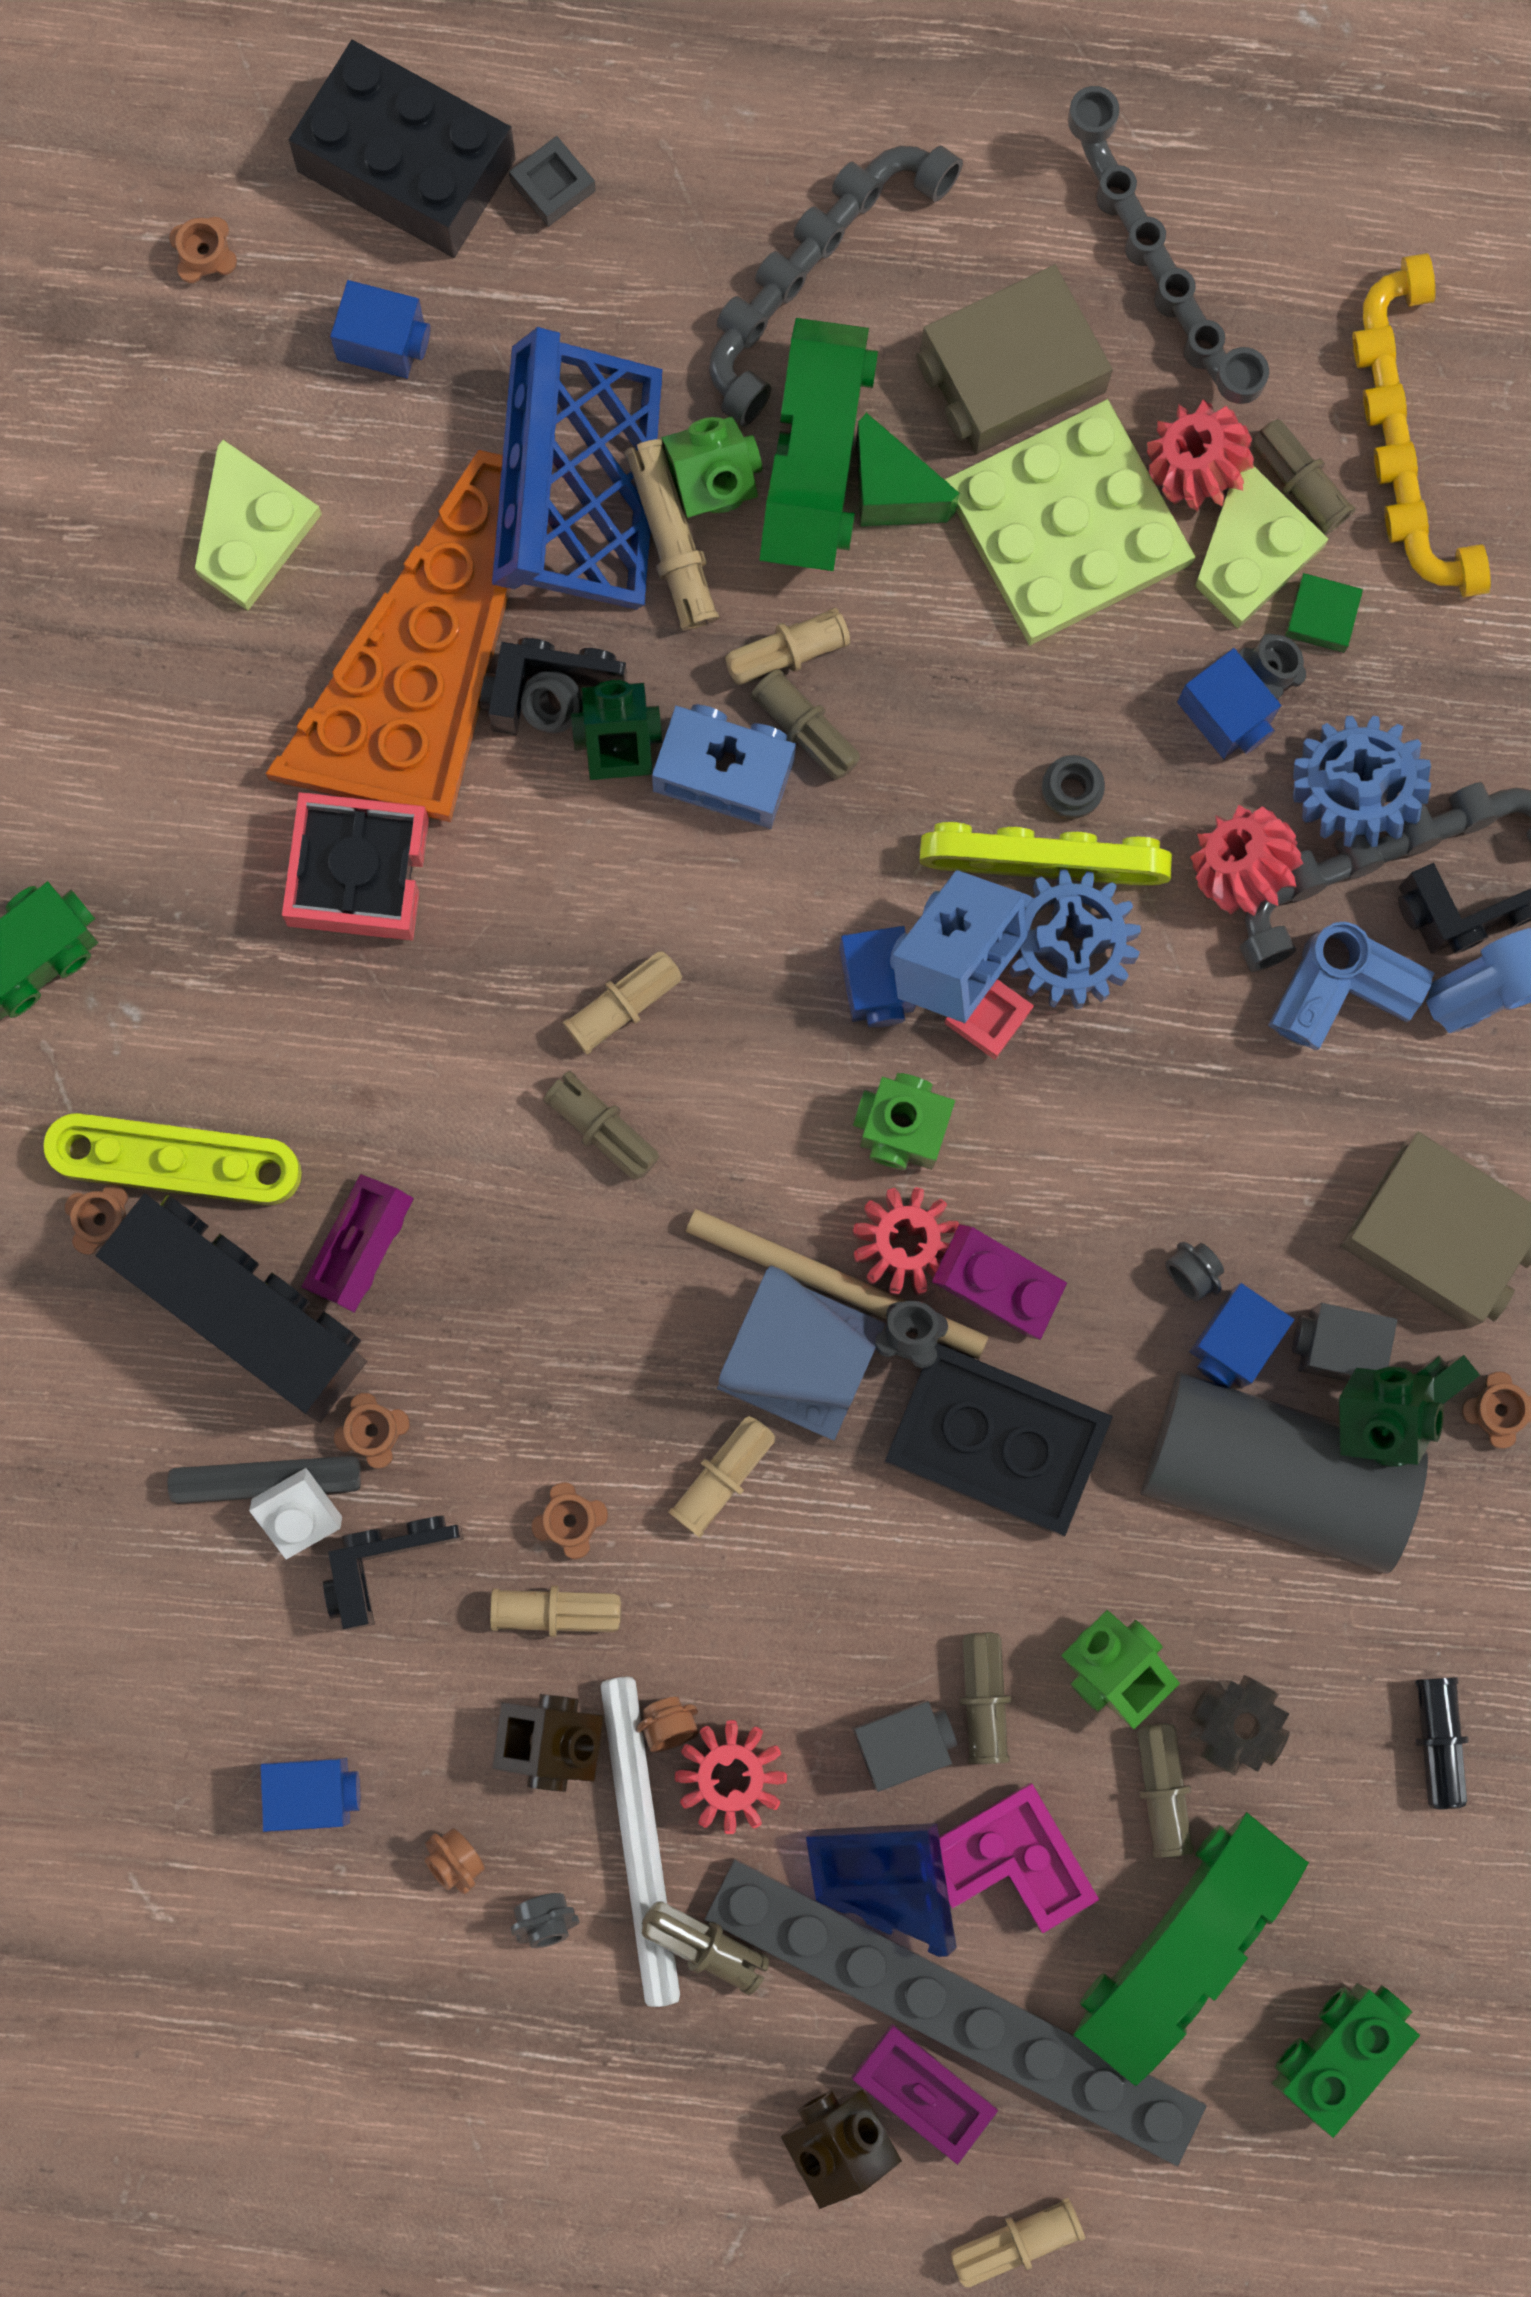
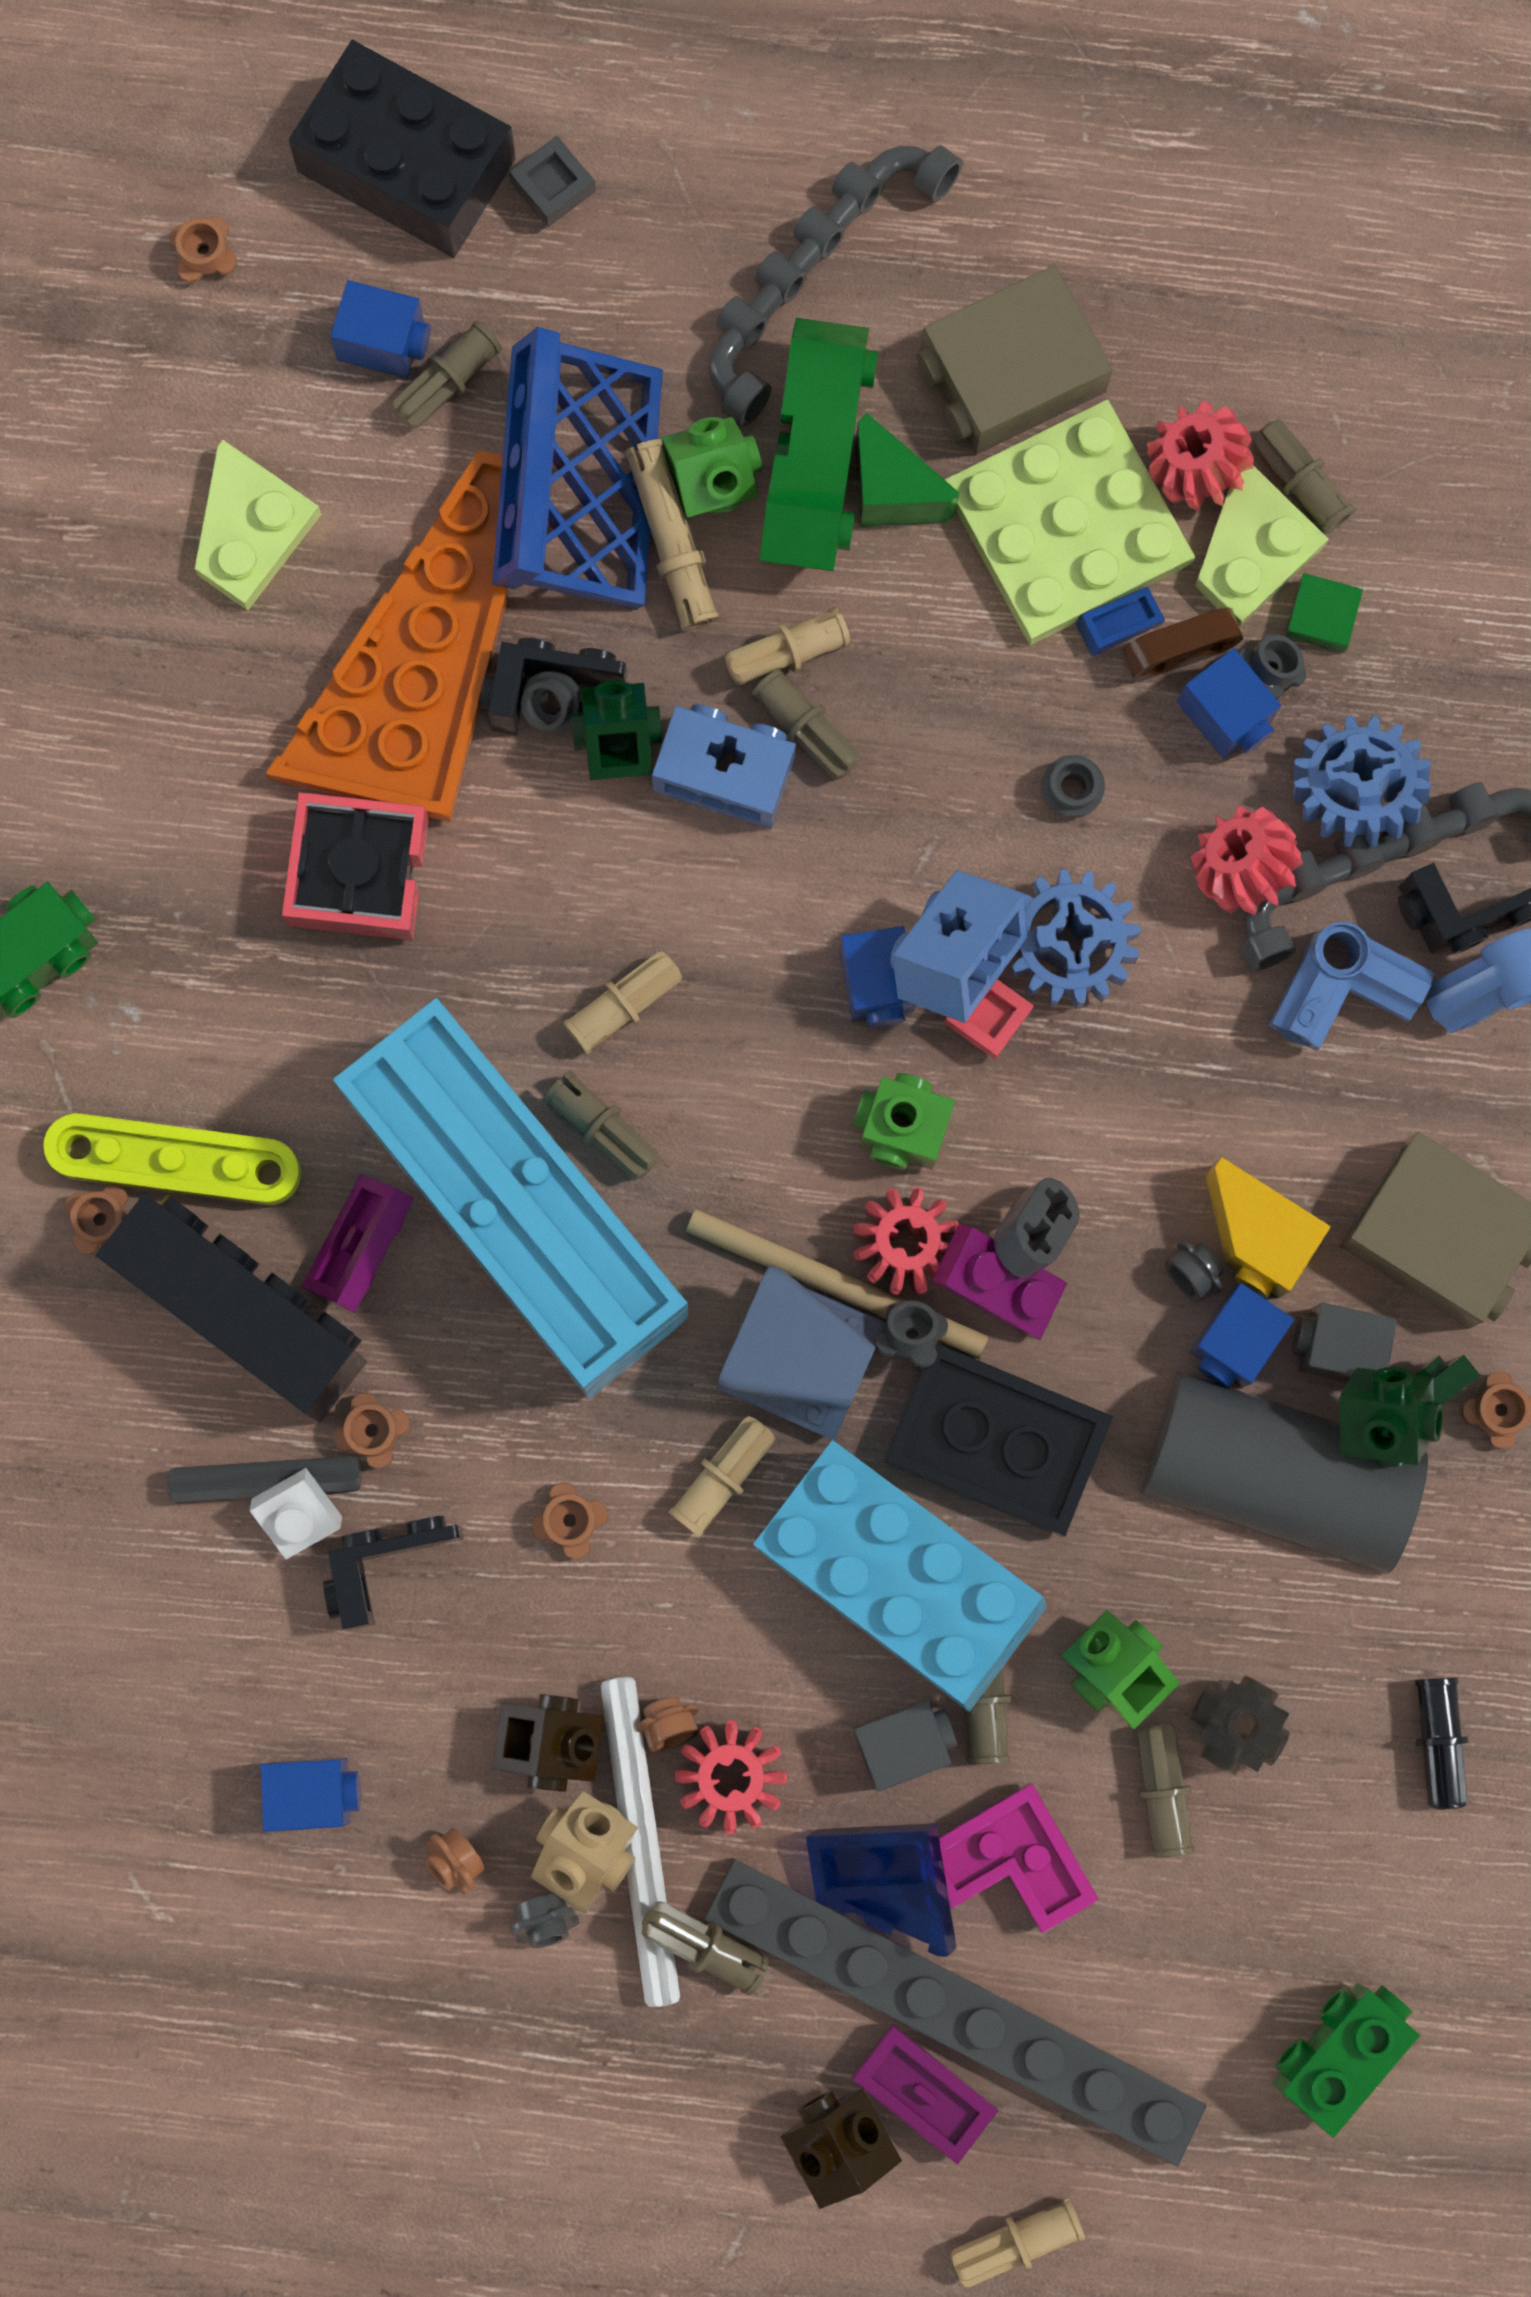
(446, 375): none -> dark tan axle
(513, 1198): none -> medium azure brick
(555, 1611): tan axle -> none
(584, 1851): none -> tan brick
(901, 1575): none -> medium azure brick
(1019, 853): neon yellow plate -> none
(1028, 1222): none -> dark grey beam
(1119, 621): none -> blue piece
(1182, 643): none -> reddish brown beam
(1192, 1950): green brick -> none
(1240, 372): dark grey bar -> none
(1261, 1230): none -> yellow slope
(1398, 460): yellow bar -> none

